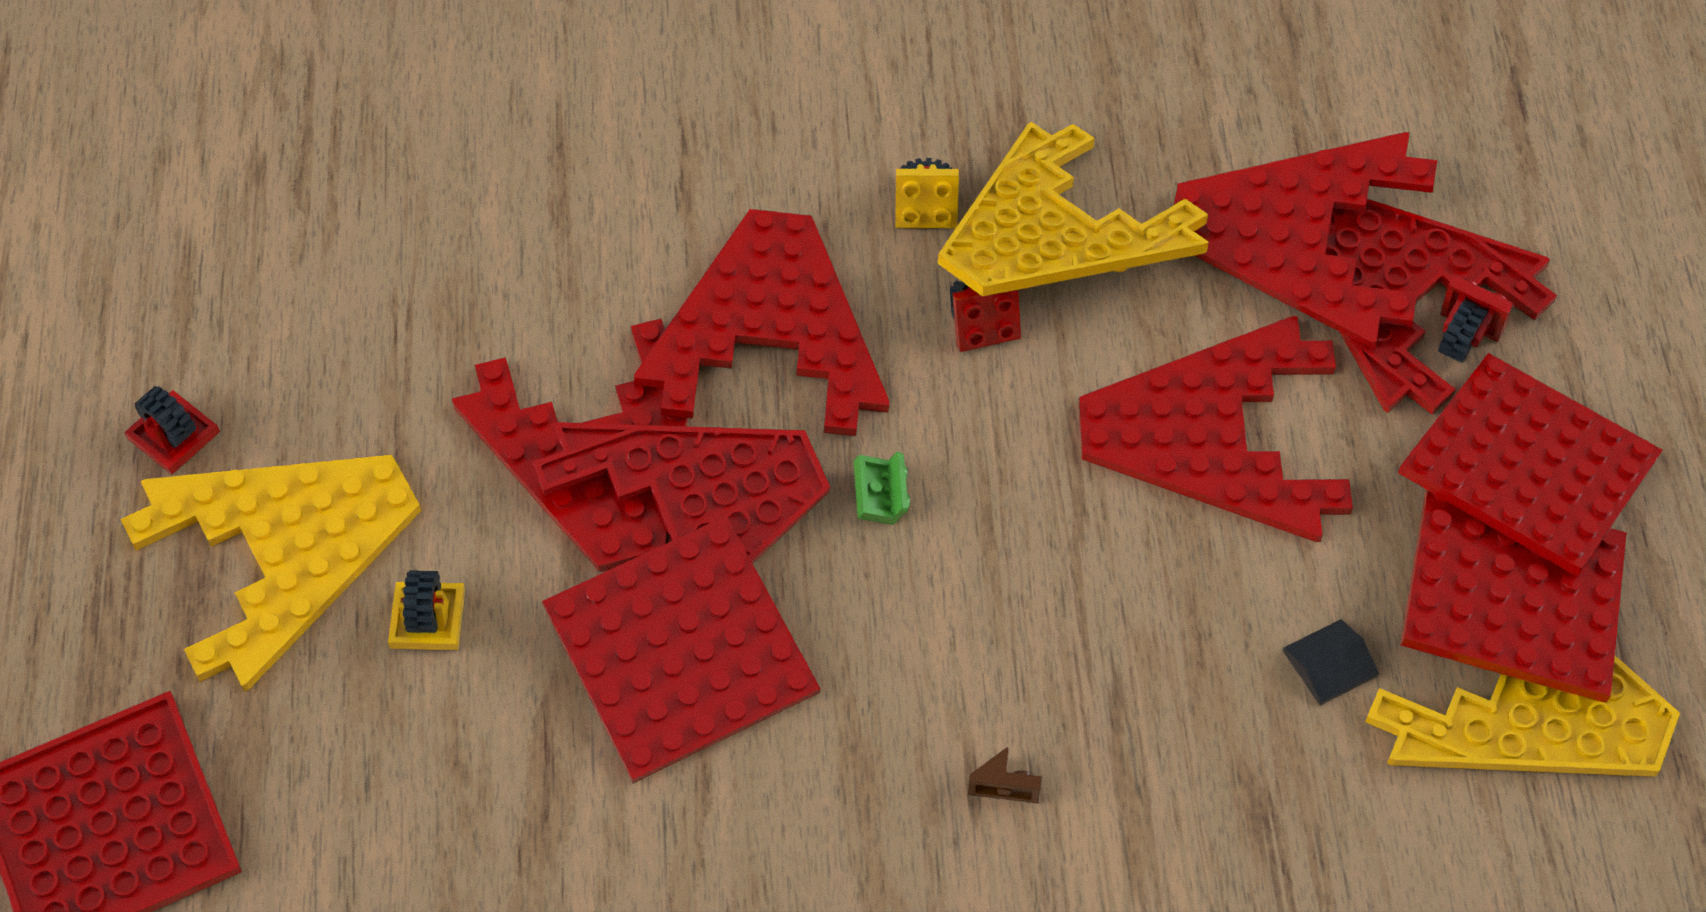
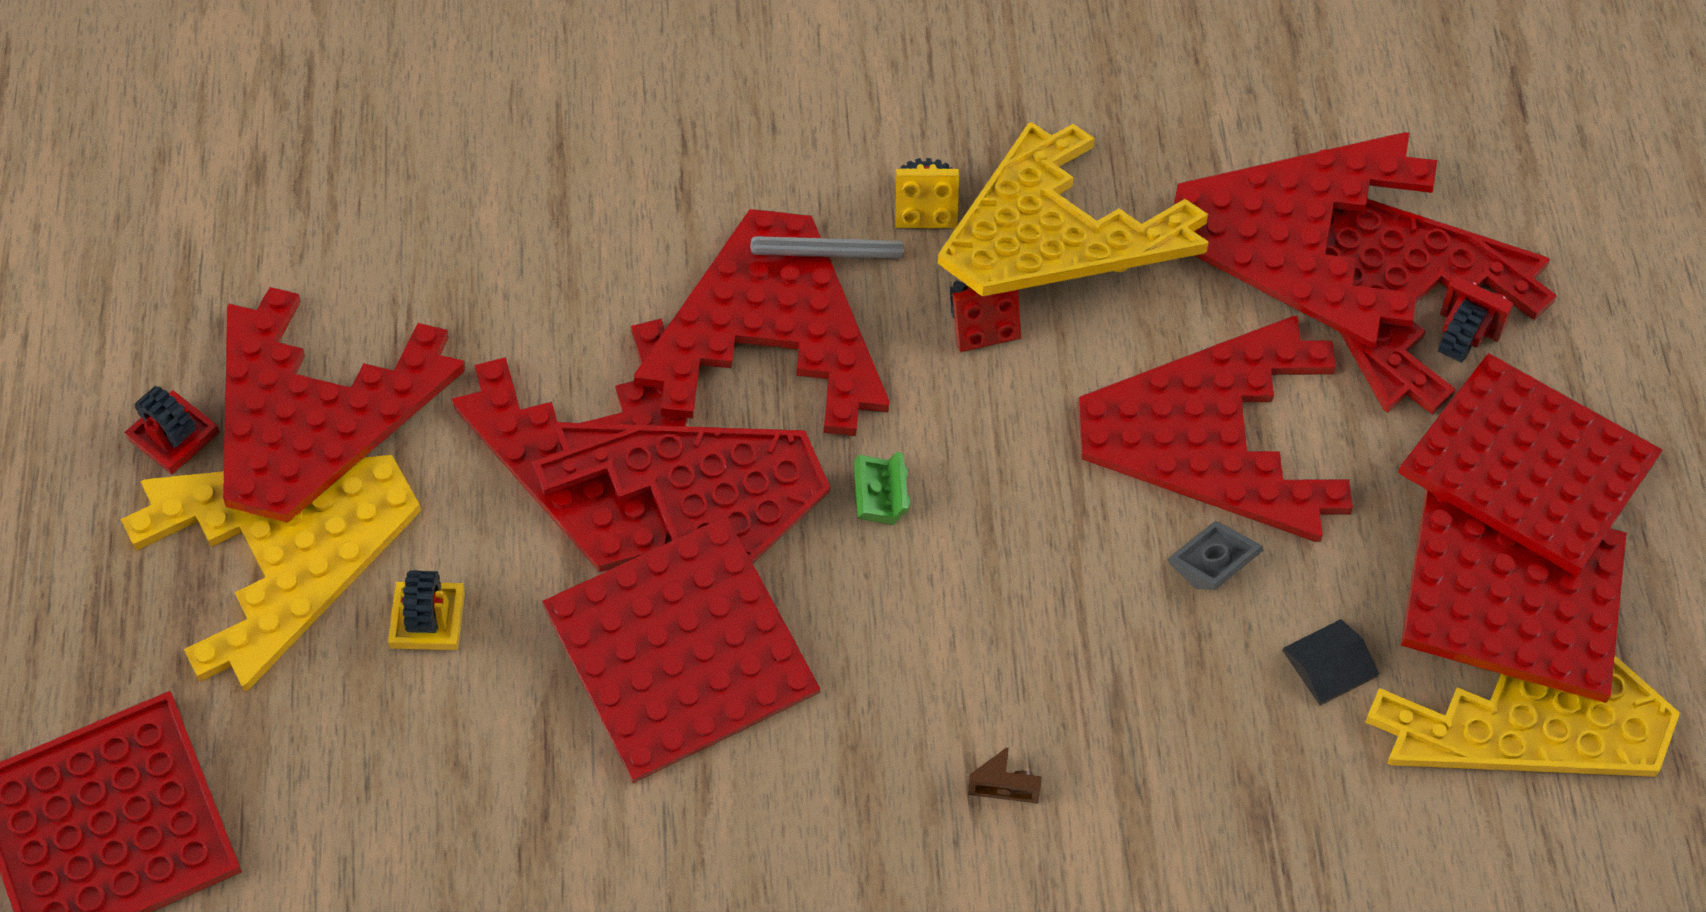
(301, 434): none -> red wing
(827, 247): none -> light grey axle
(1214, 556): none -> dark grey slope

